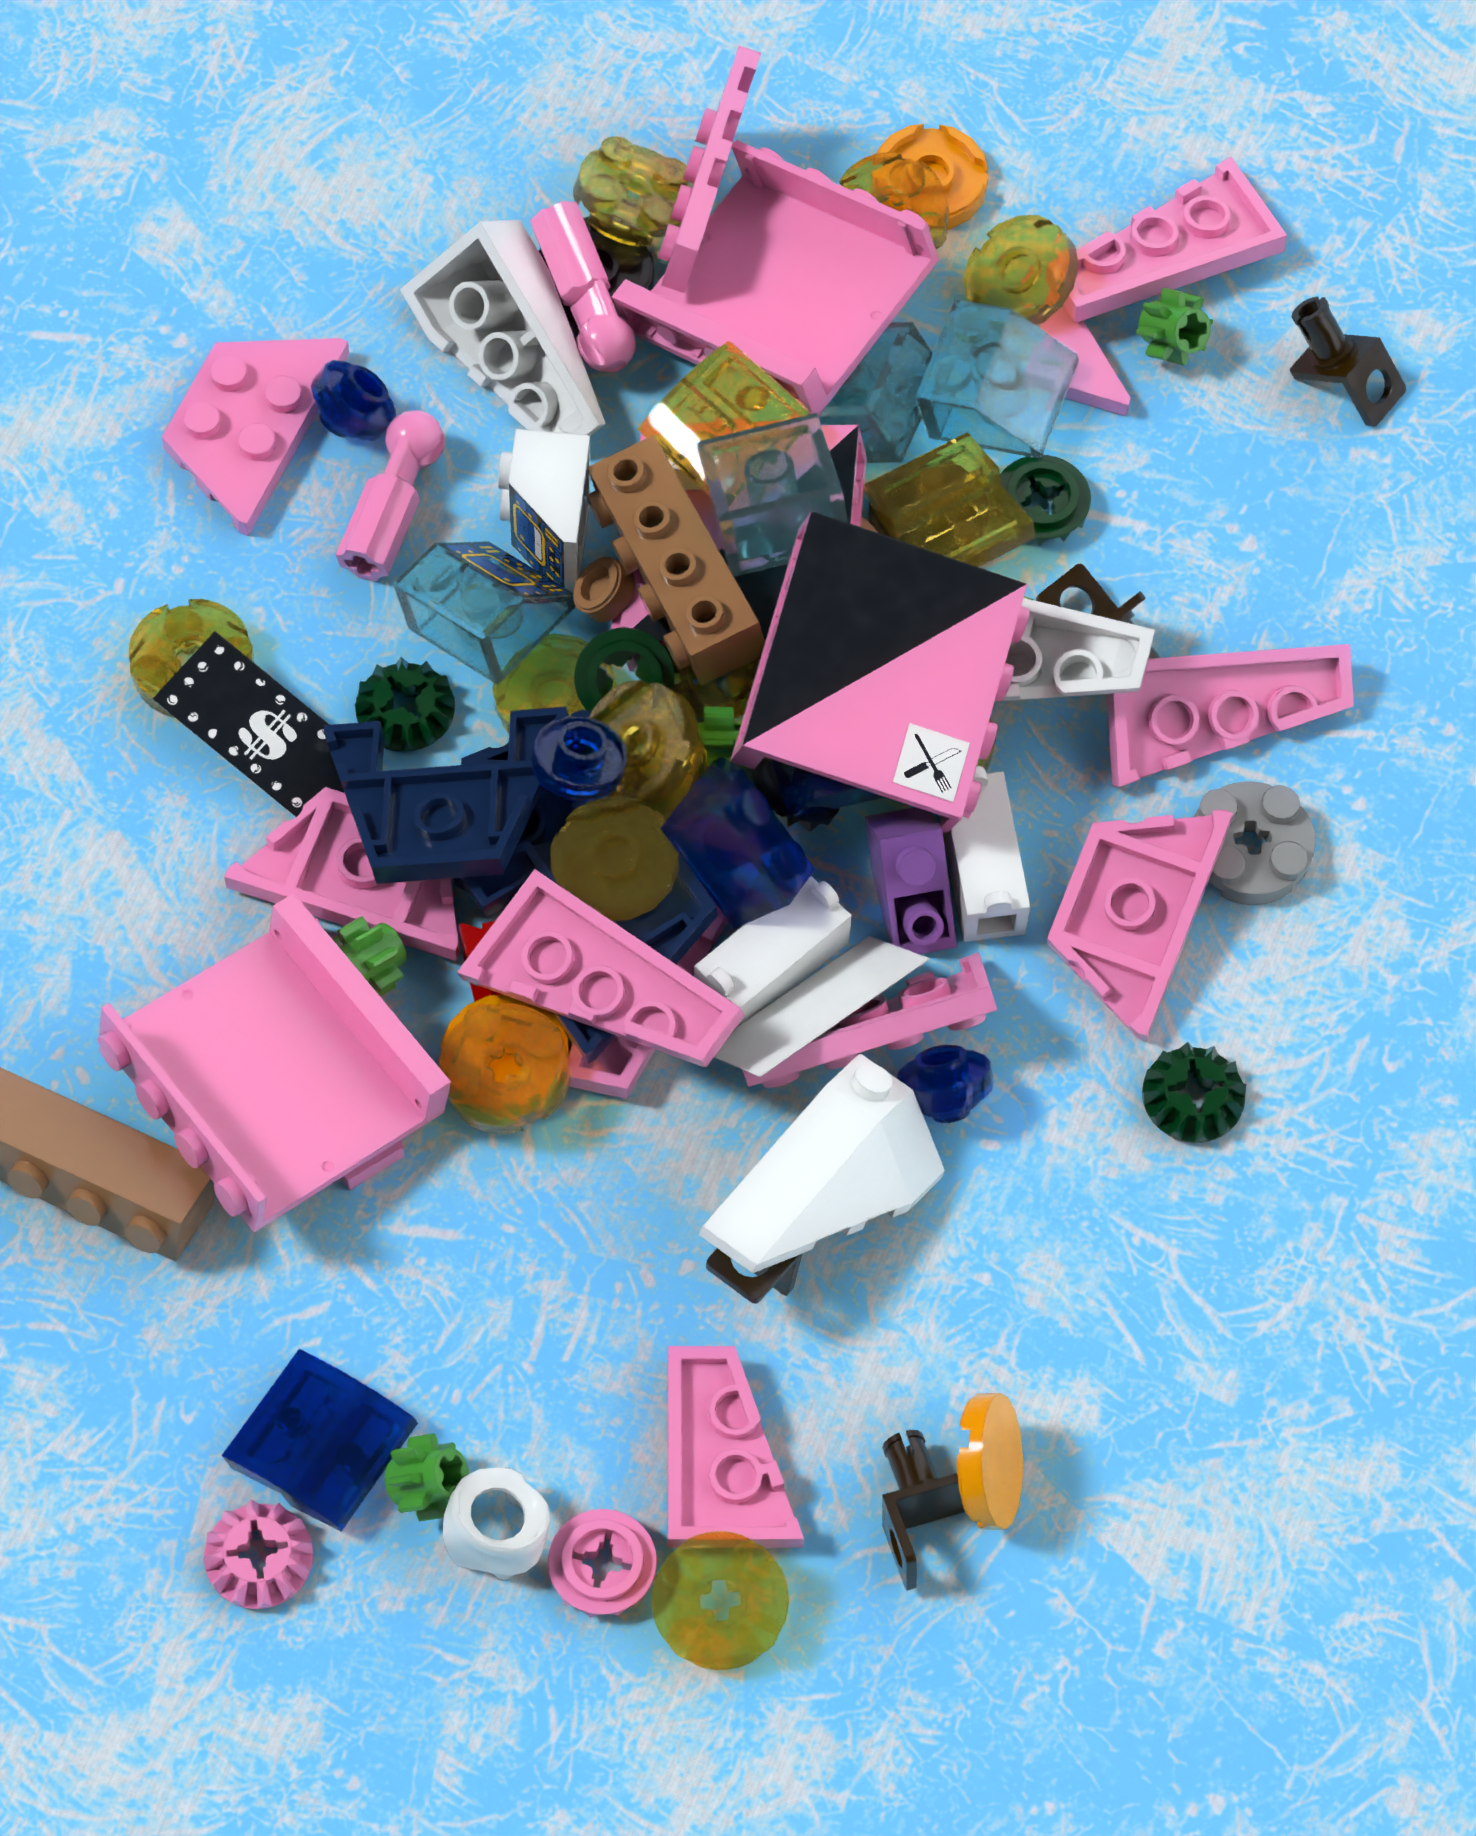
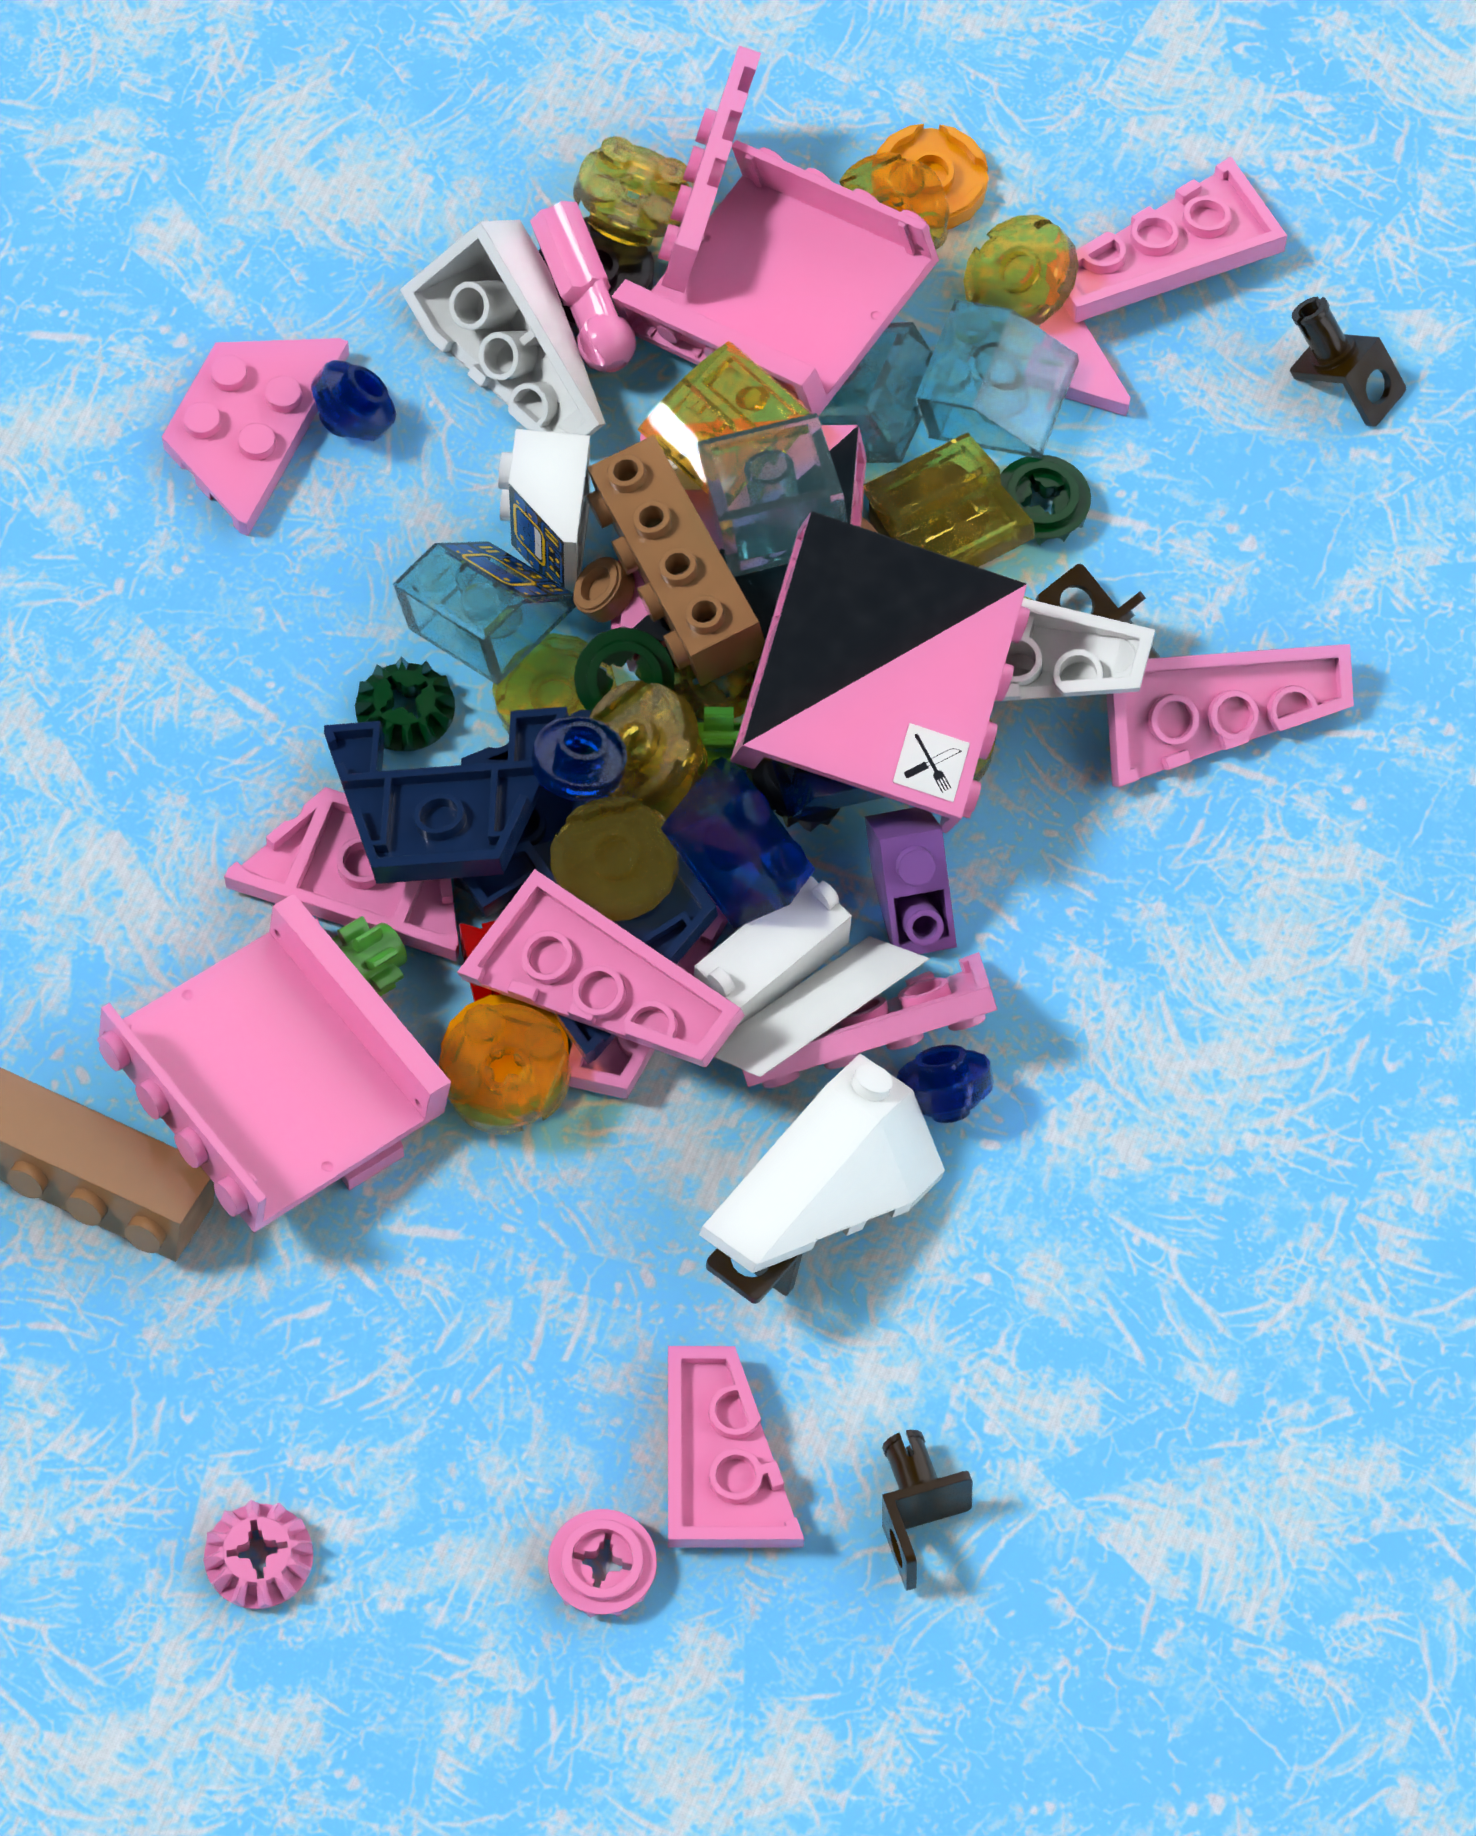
(181, 629): clear yellow plate -> none
(252, 723): black sticker -> none
(319, 1439): clear blue slope -> none
(390, 498): bright pink piece -> none
(424, 1476): bright green gear -> none
(478, 1552): white piece -> none
(750, 1626): clear yellow plate -> none
(988, 866): white brick -> none
(992, 1464): light orange tile -> none
(1135, 908): bright pink wing -> none
(1174, 326): bright green gear -> none
(1175, 1112): dark green gear -> none
(1282, 859): light grey plate -> none

